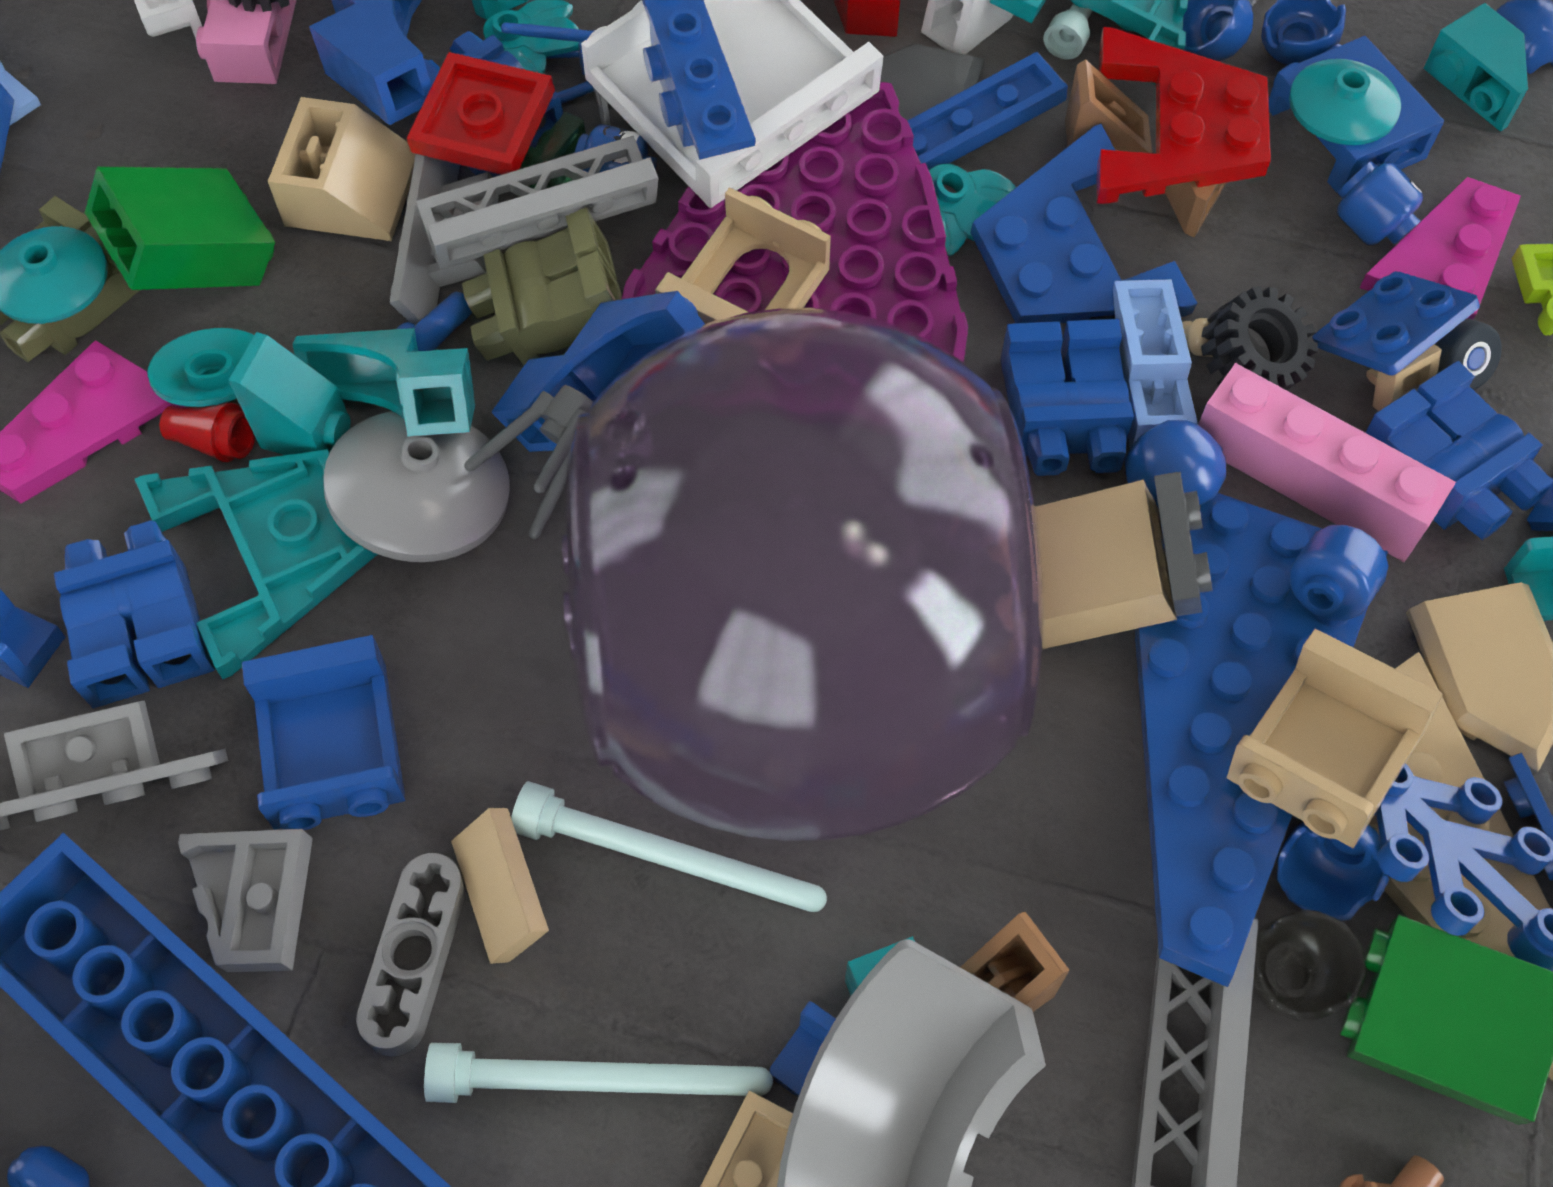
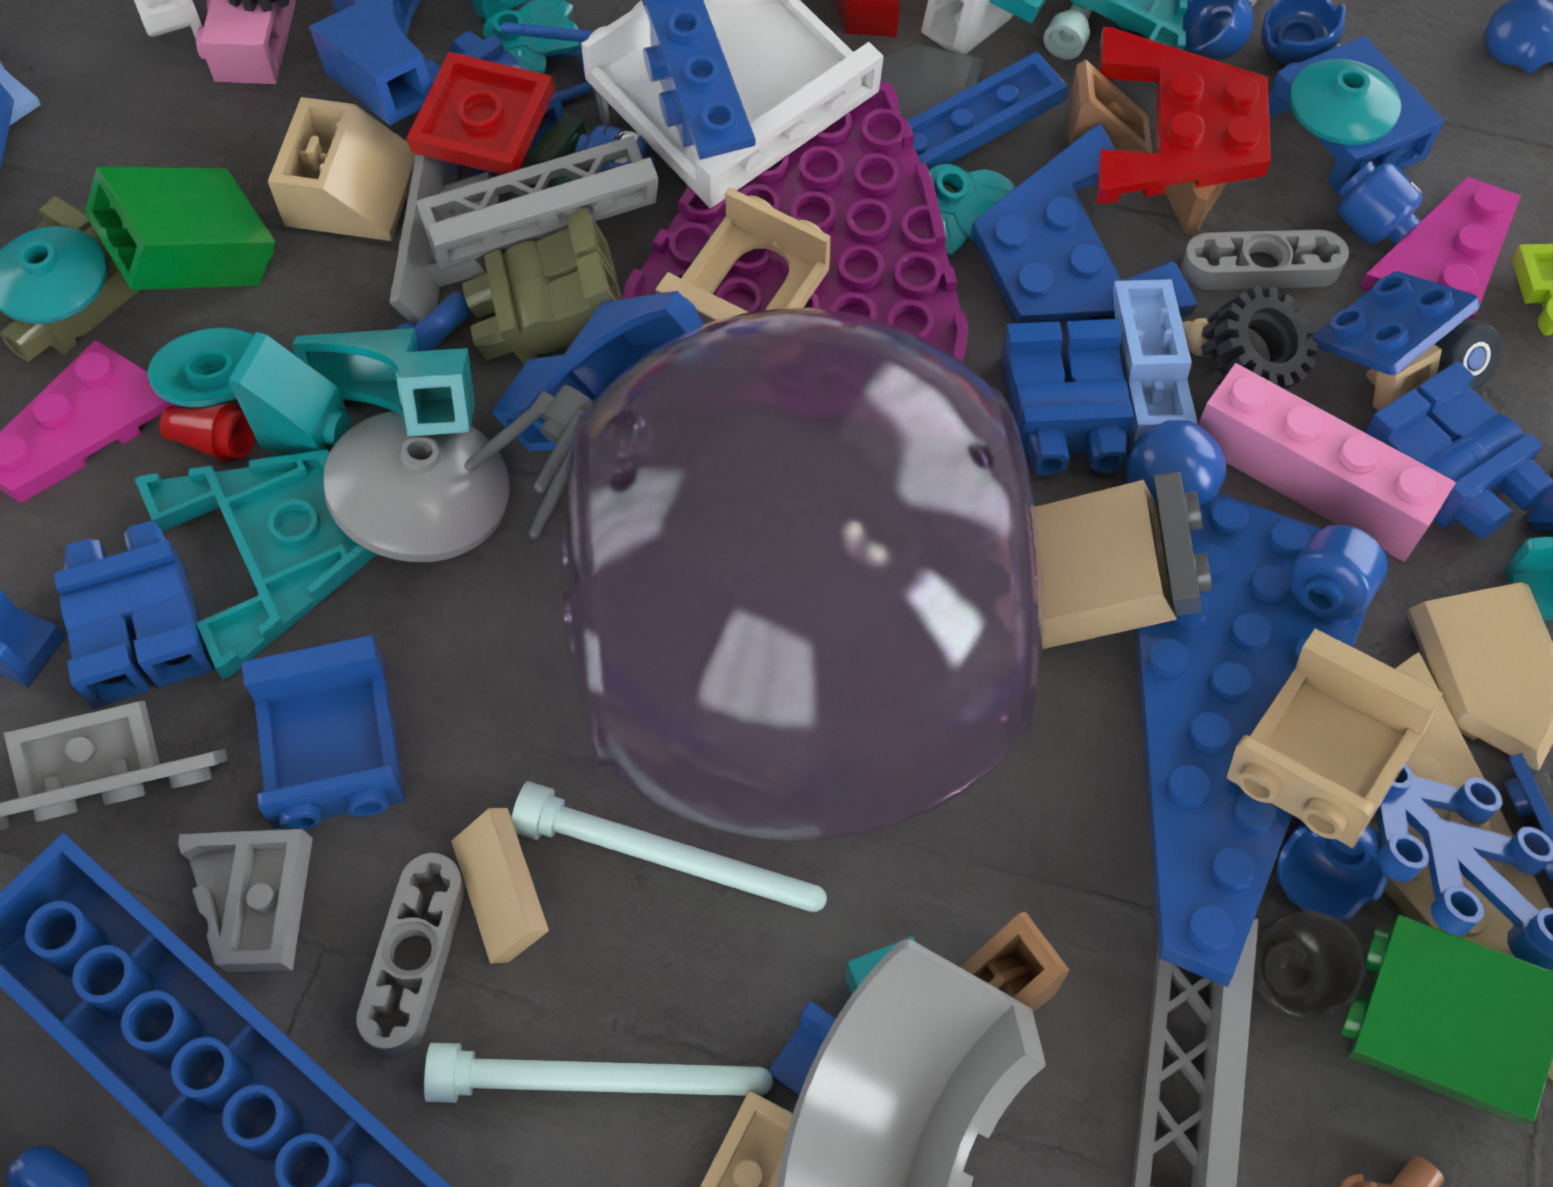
(1284, 246): none -> light grey beam
(1482, 64): teal slope -> none

